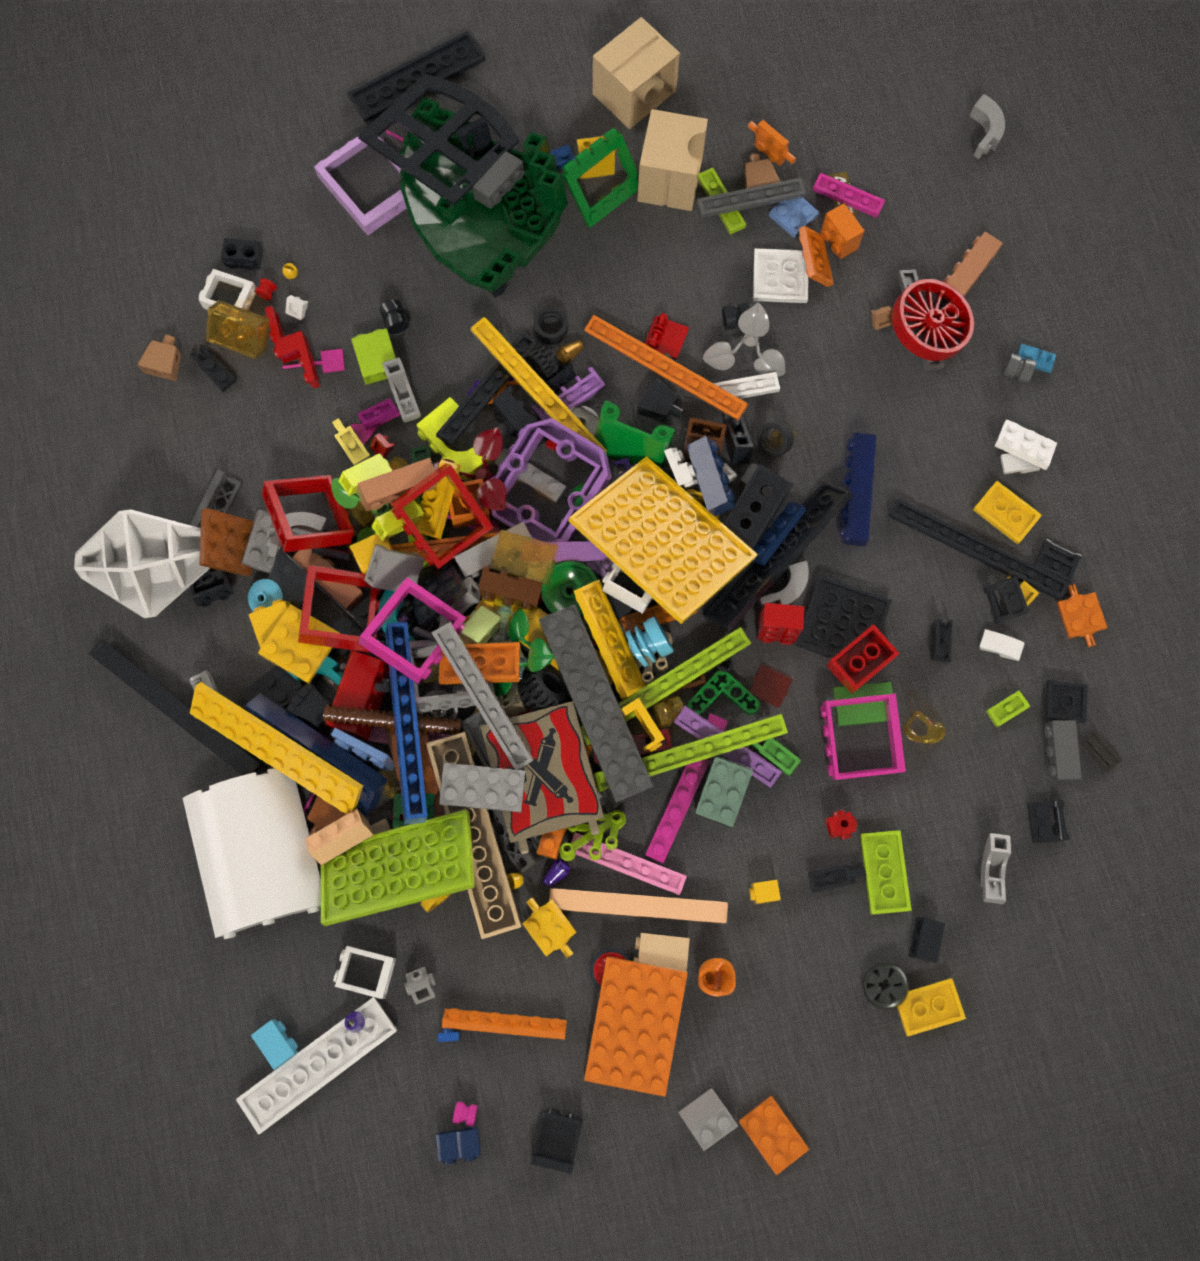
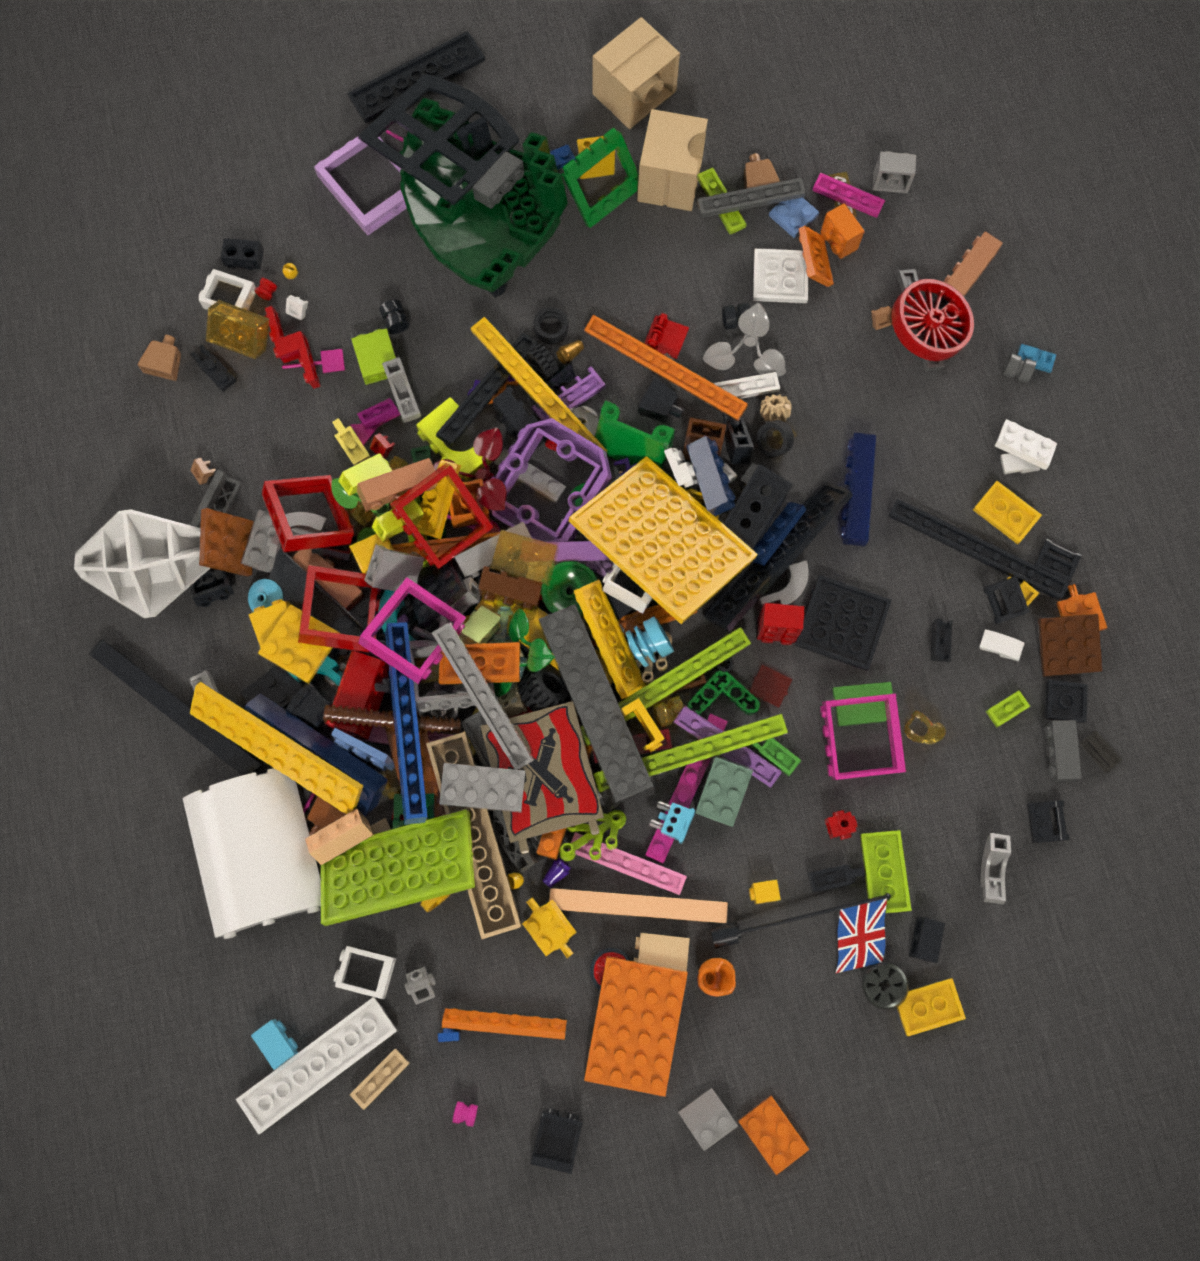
(201, 471): none -> medium nougat tile
(359, 1022): dark purple cone -> none
(379, 1079): none -> tan plate
(458, 1144): dark blue brick -> none
(683, 822): none -> medium azure piece
(771, 143): orange plate -> none
(775, 408): none -> tan gear
(858, 932): none -> flag
(862, 659): red brick -> none
(894, 172): none -> light grey brick
(992, 119): light grey arch -> none
(1070, 644): none -> reddish brown plate

